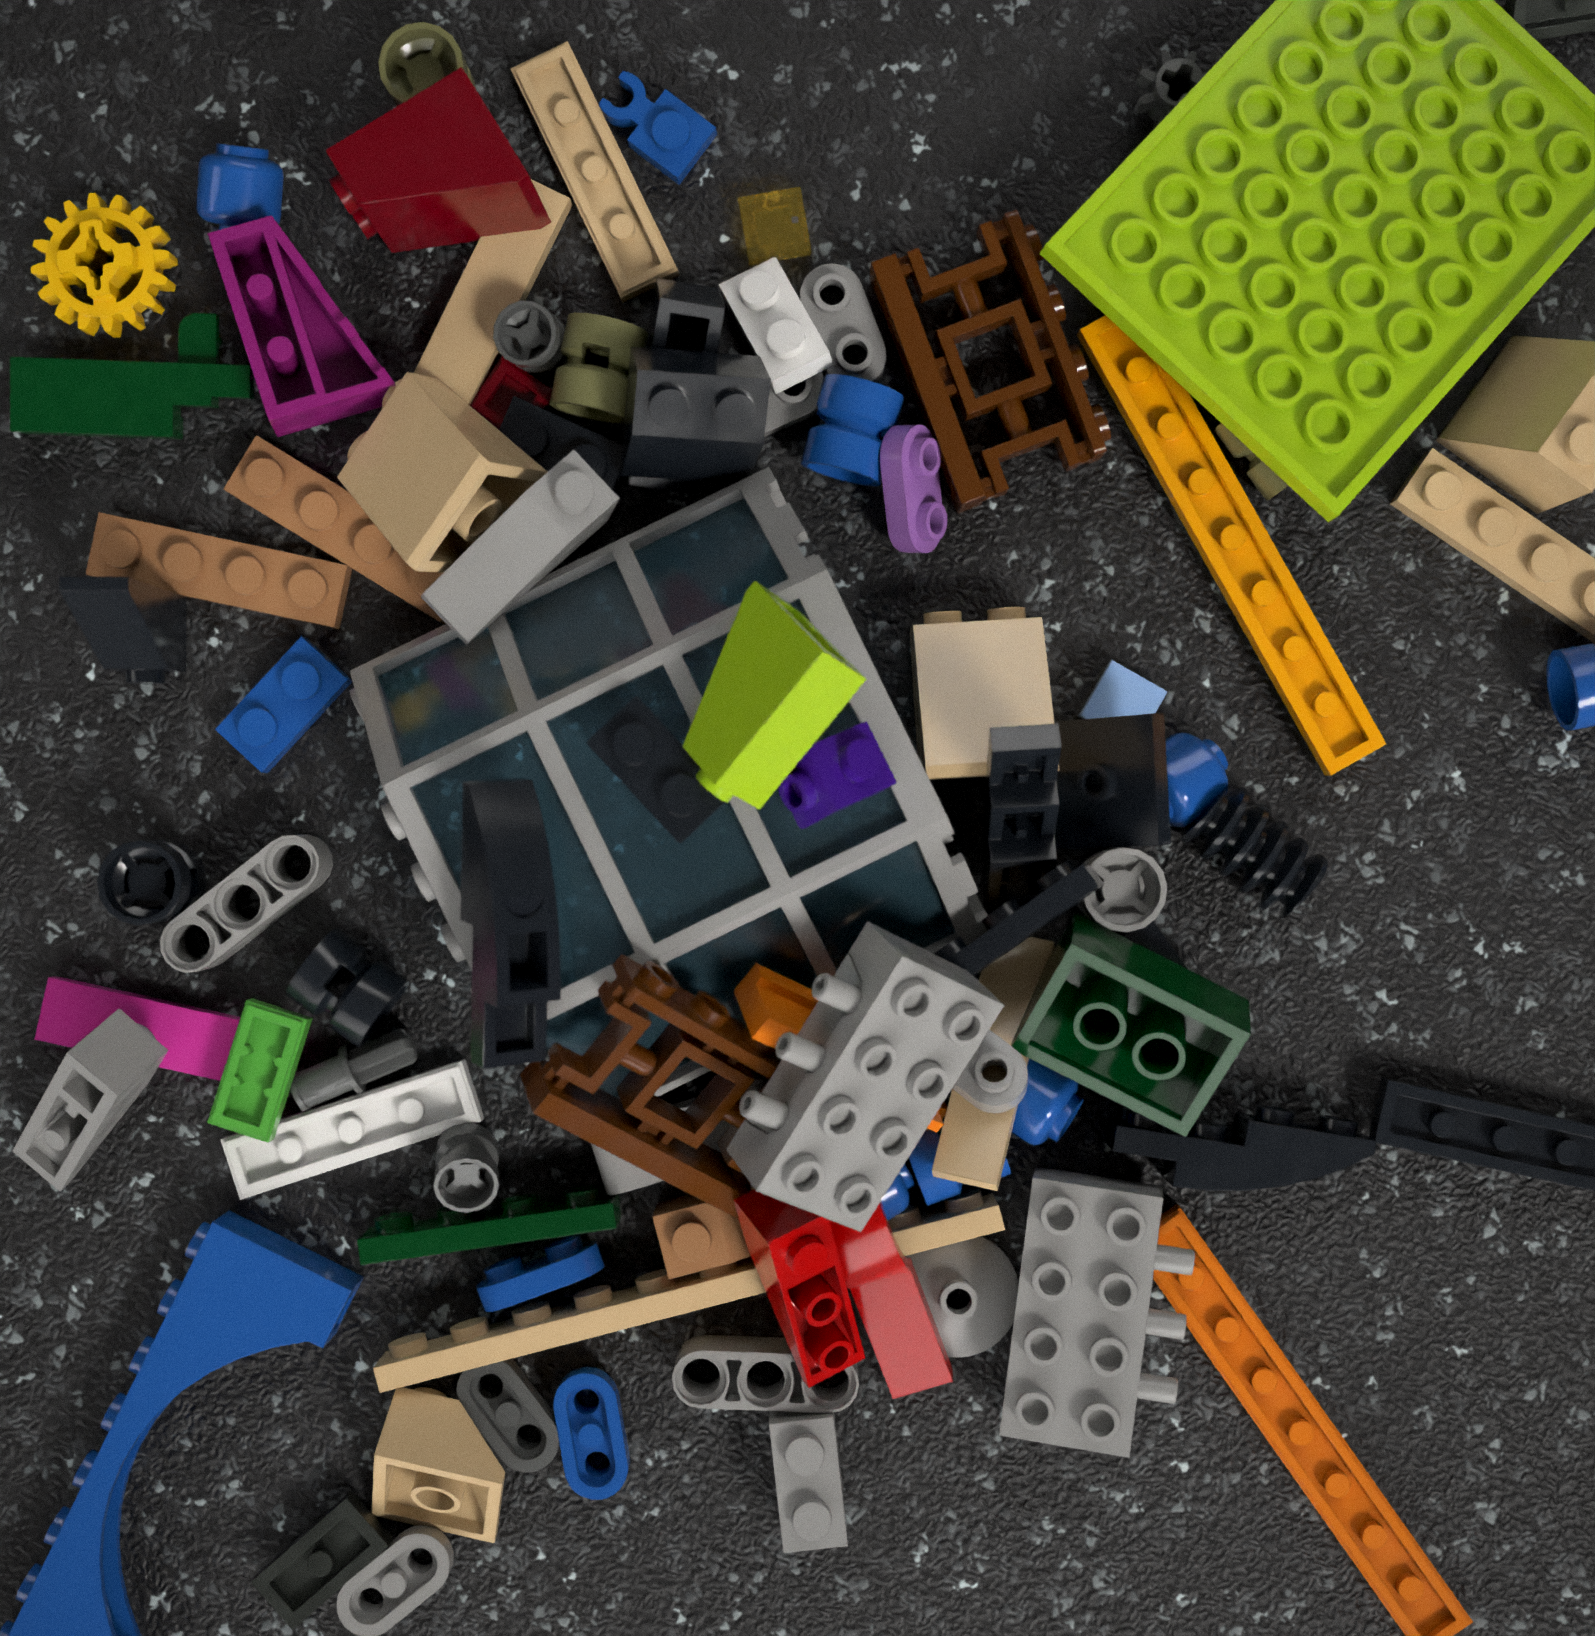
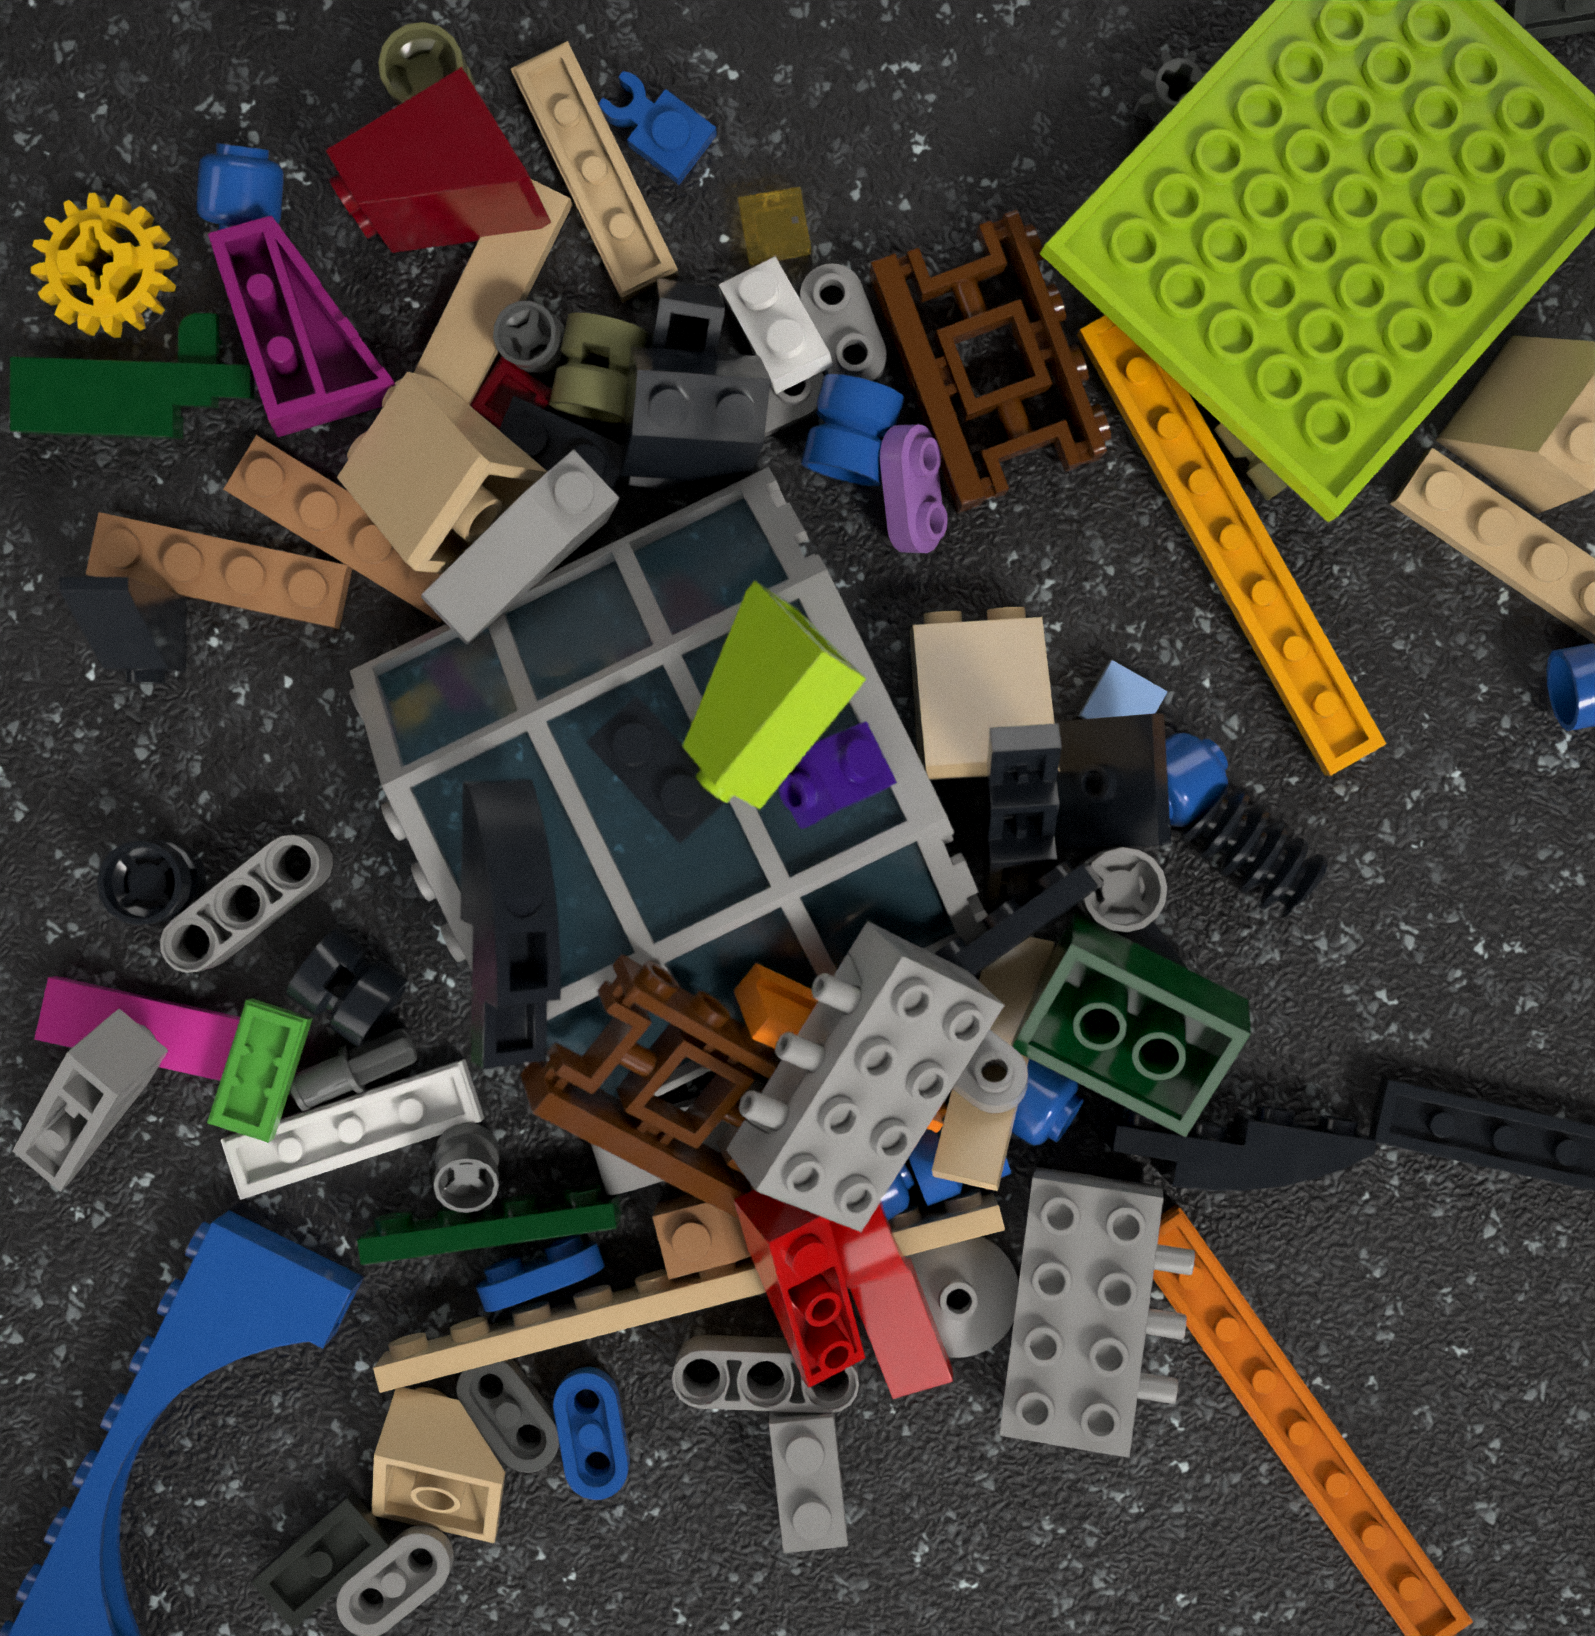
(283, 705): blue plate -> none

